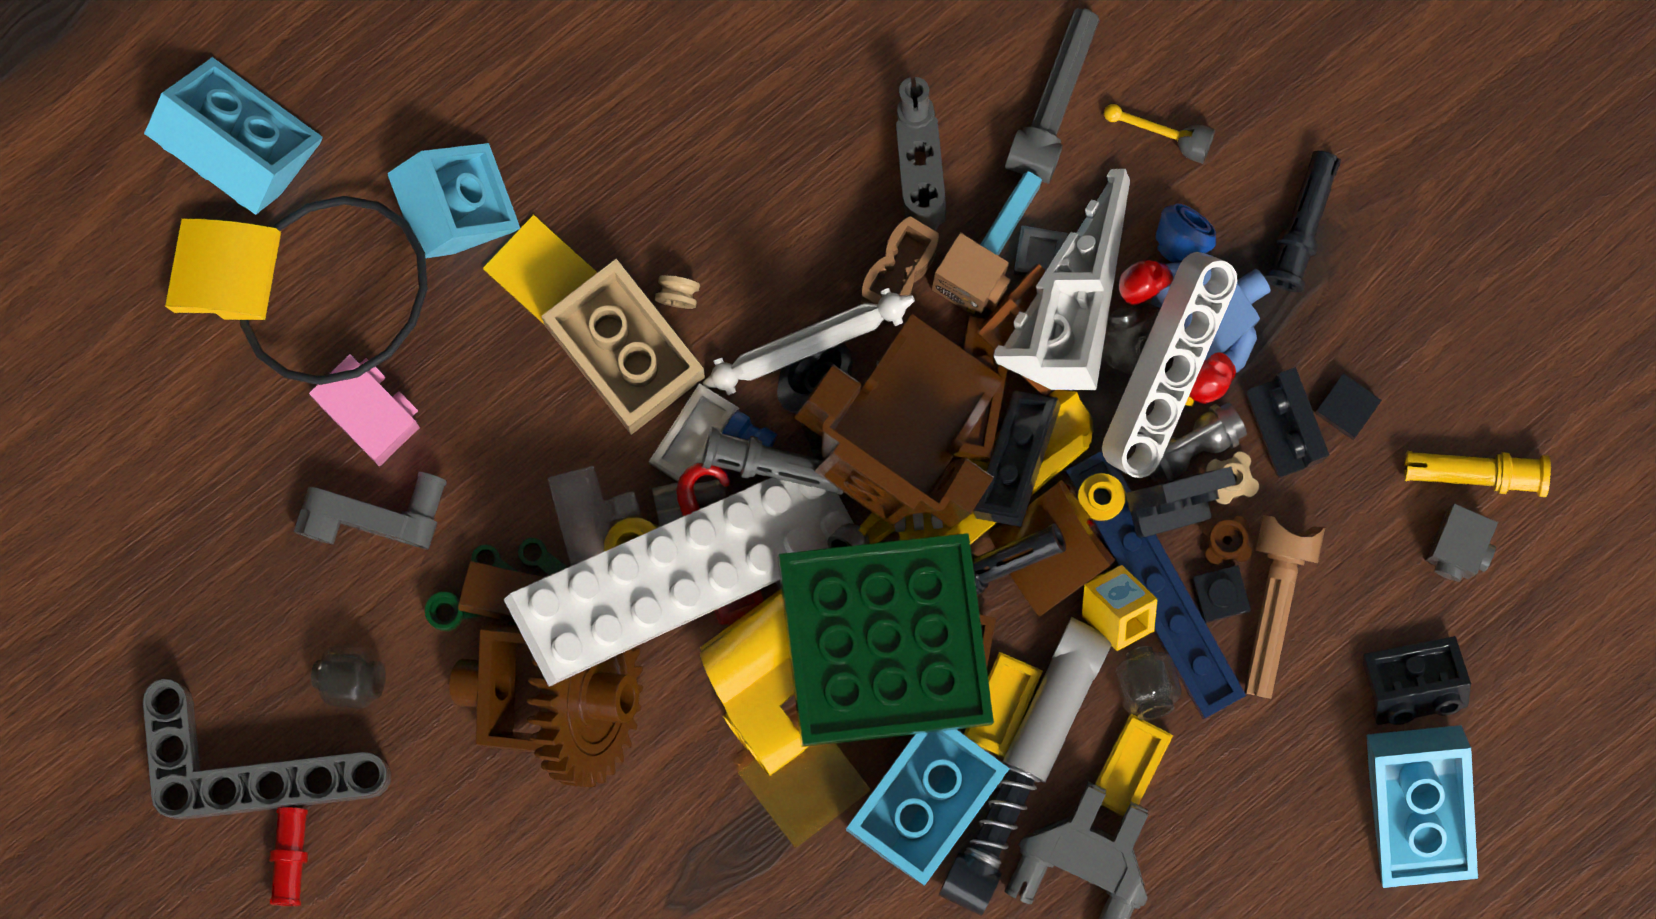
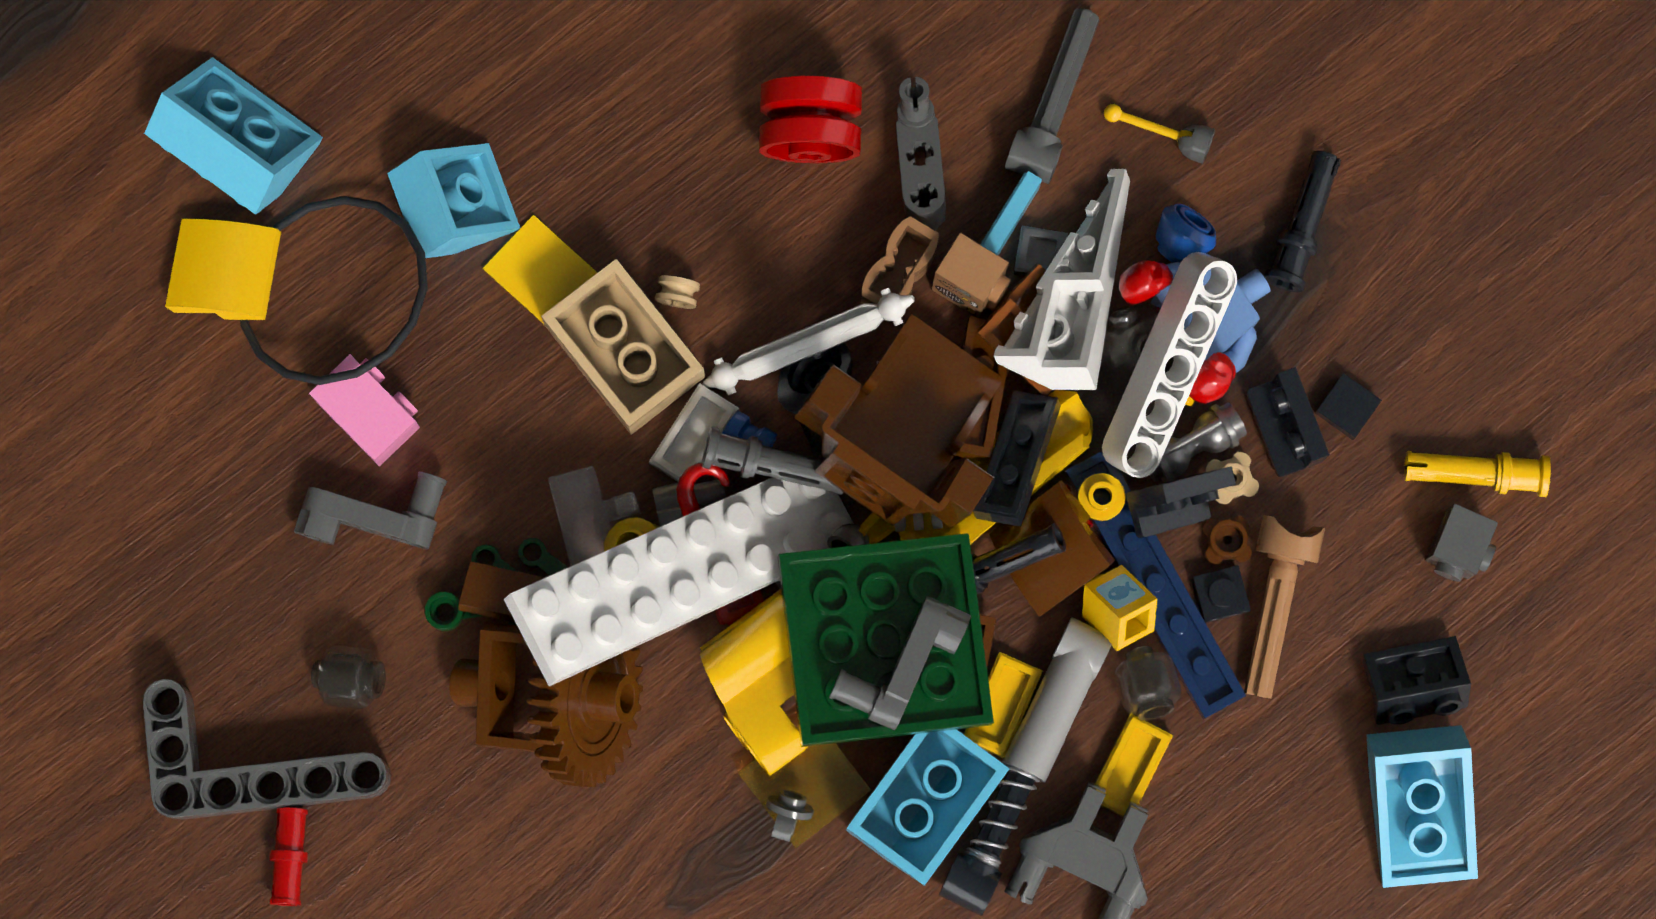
(790, 808): none -> dark grey plate
(810, 119): none -> red wheel
(934, 625): none -> dark grey beam

